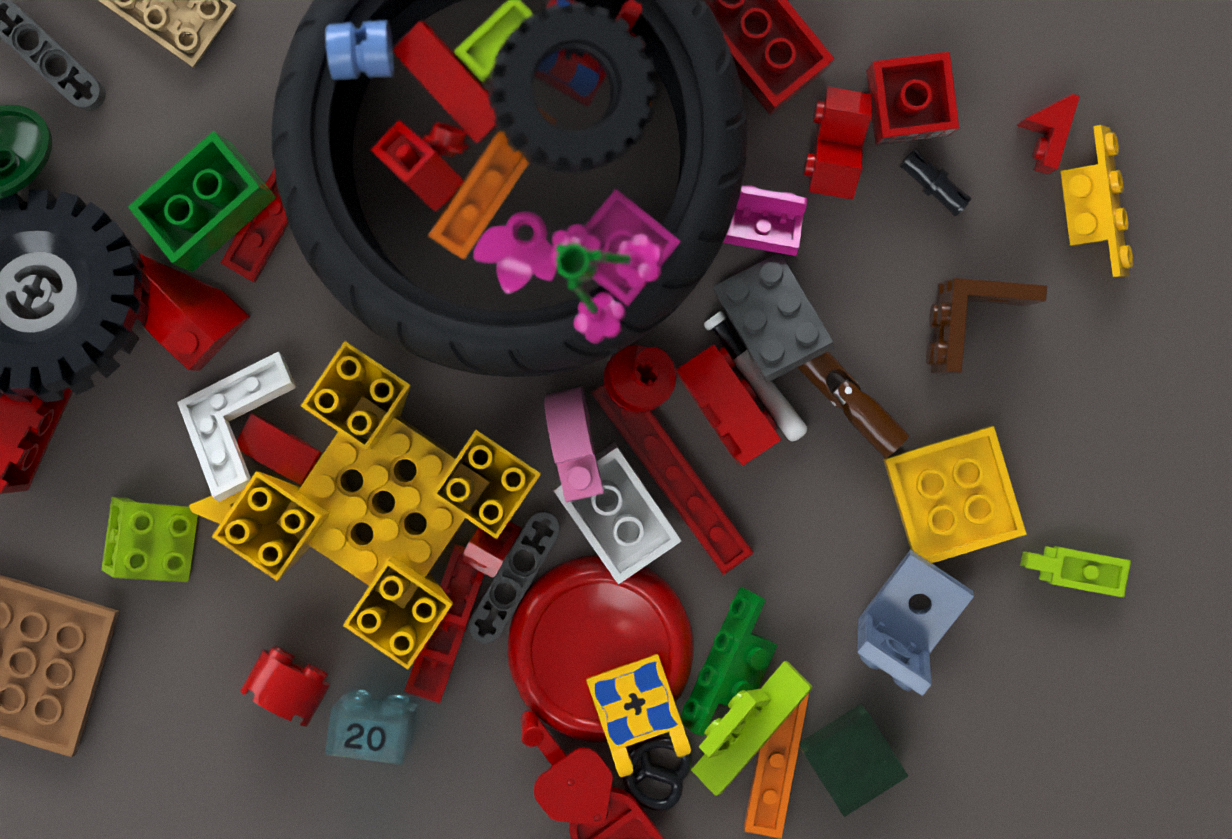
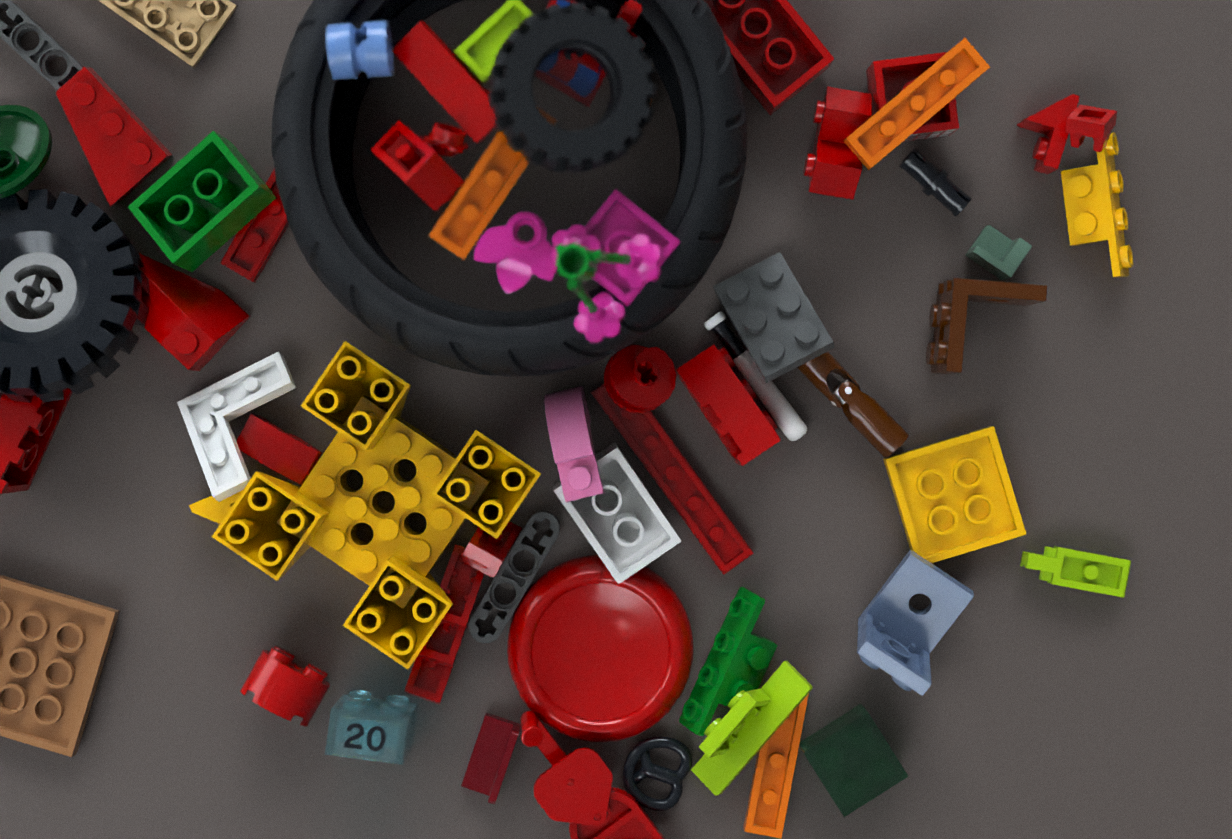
(110, 134): none -> red wedge
(149, 541): lime bracket -> none
(491, 756): none -> dark red panel
(636, 706): yellow flag -> none
(767, 221): dark pink bracket -> none
(916, 103): none -> orange plate
(998, 252): none -> sand green panel
(1092, 123): none -> red tile

